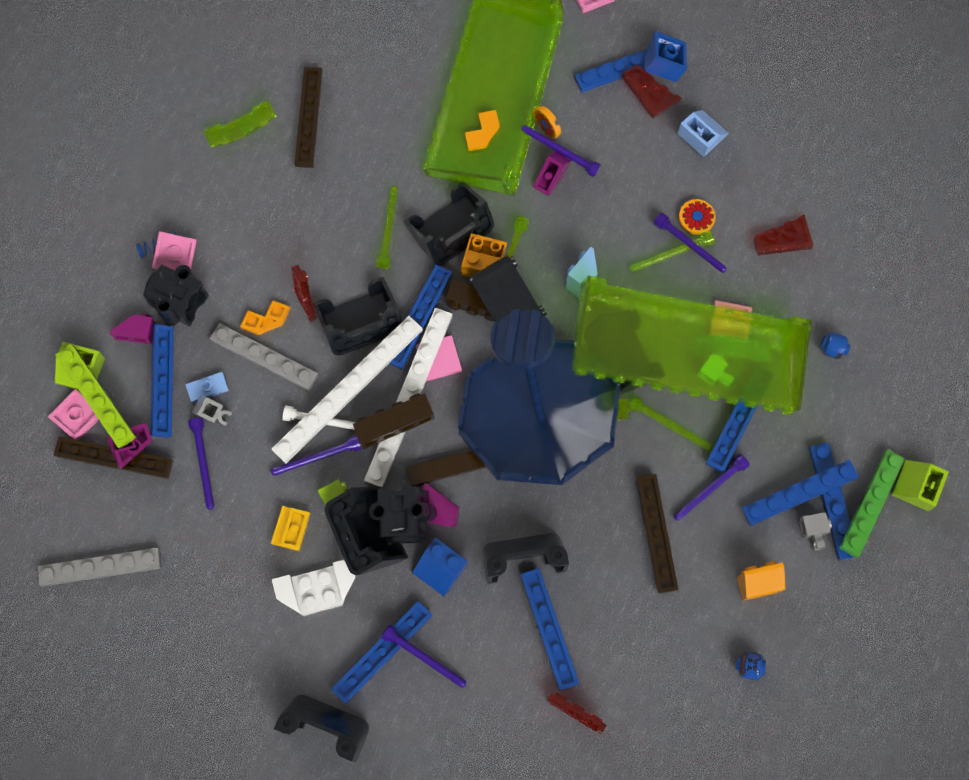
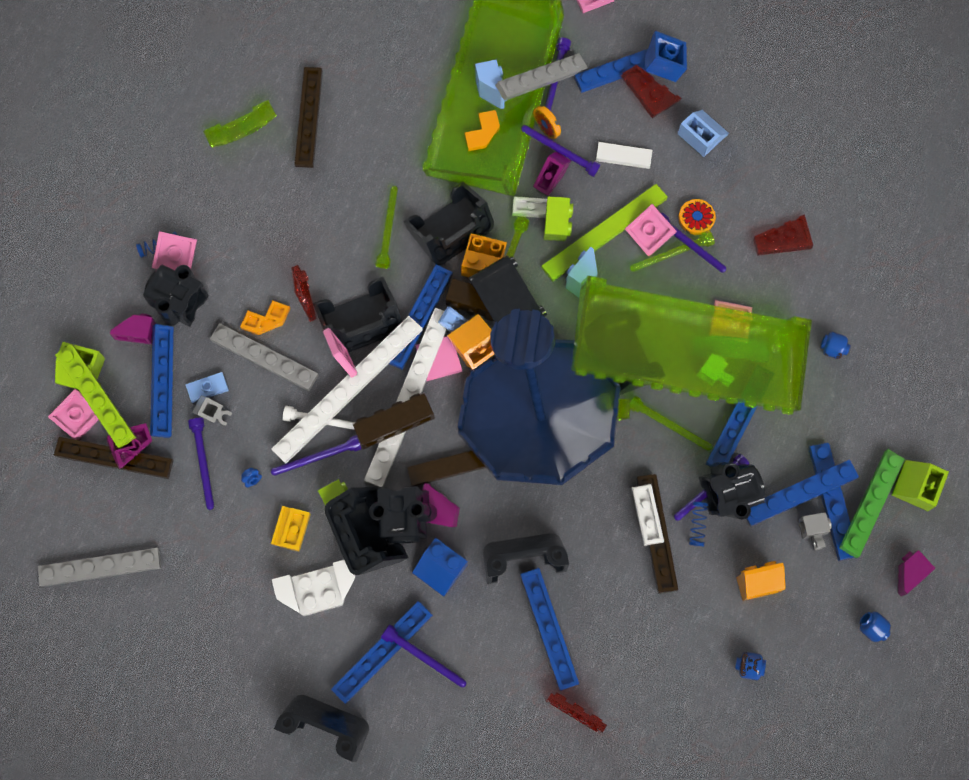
(251, 477): none -> blue plate
(340, 352): none -> bright pink tile
(451, 319): none -> light blue plate
(473, 341): none -> light orange slope
(487, 76): none -> light blue slope
(529, 207): none -> white tile
(541, 76): none -> light grey plate
(557, 218): none -> lime brick
(563, 45): none -> dark purple piece
(603, 232): none -> lime tile
(624, 155): none -> white tile
(647, 514): none -> white tile
(650, 230): none -> bright pink tile
(698, 504): none -> blue piece
(733, 489): none -> black piece
(875, 626): none -> blue head
(912, 571): none -> magenta slope

